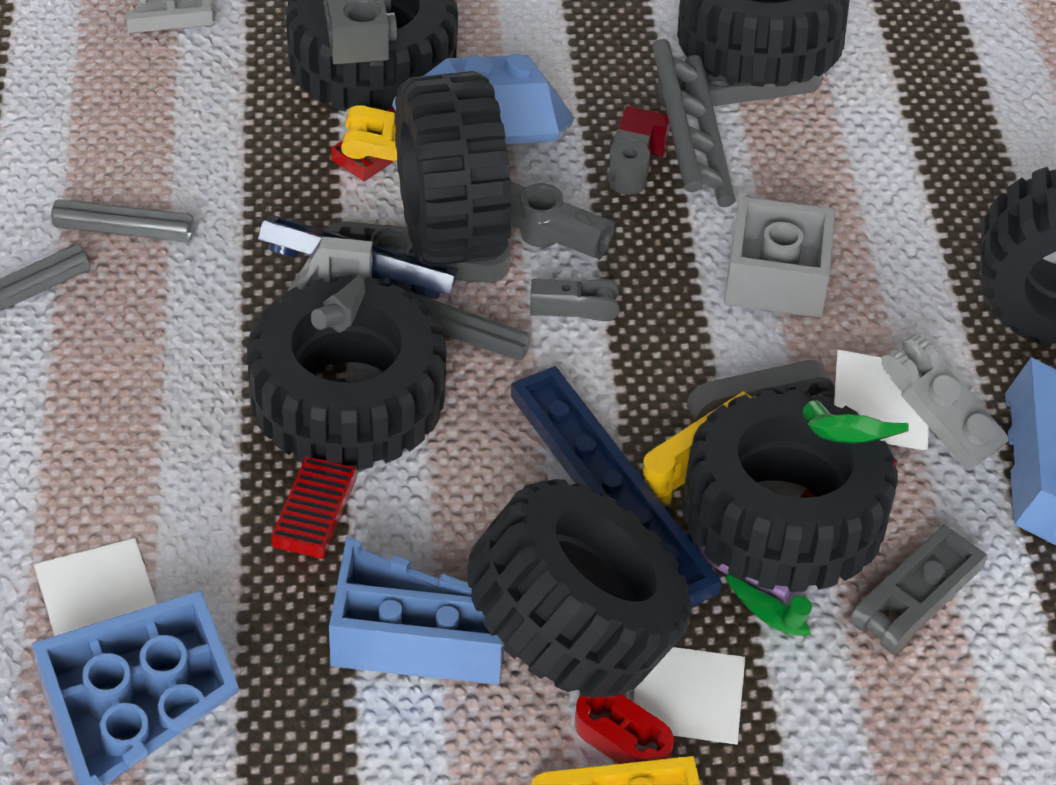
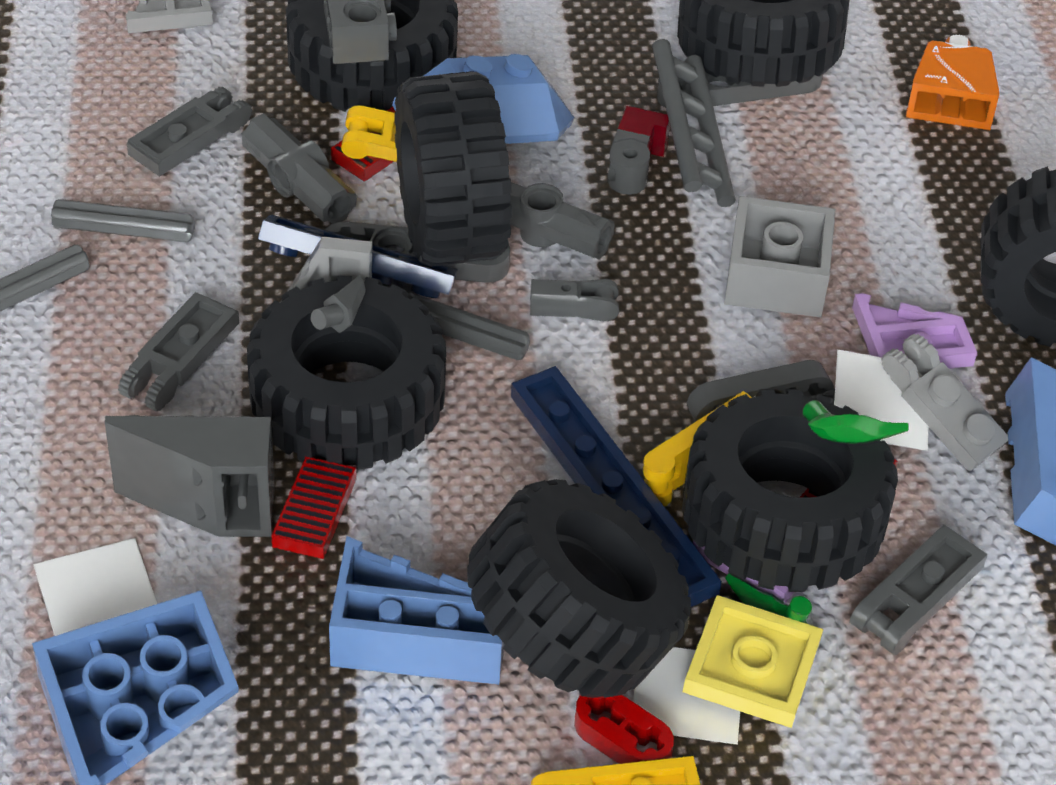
(178, 349): none -> dark grey hinge
(188, 130): none -> dark grey hinge
(197, 469): none -> dark grey slope
(298, 169): none -> dark grey piece
(753, 661): none -> light yellow plate
(889, 328): none -> lavender wing
(955, 85): none -> orange torso

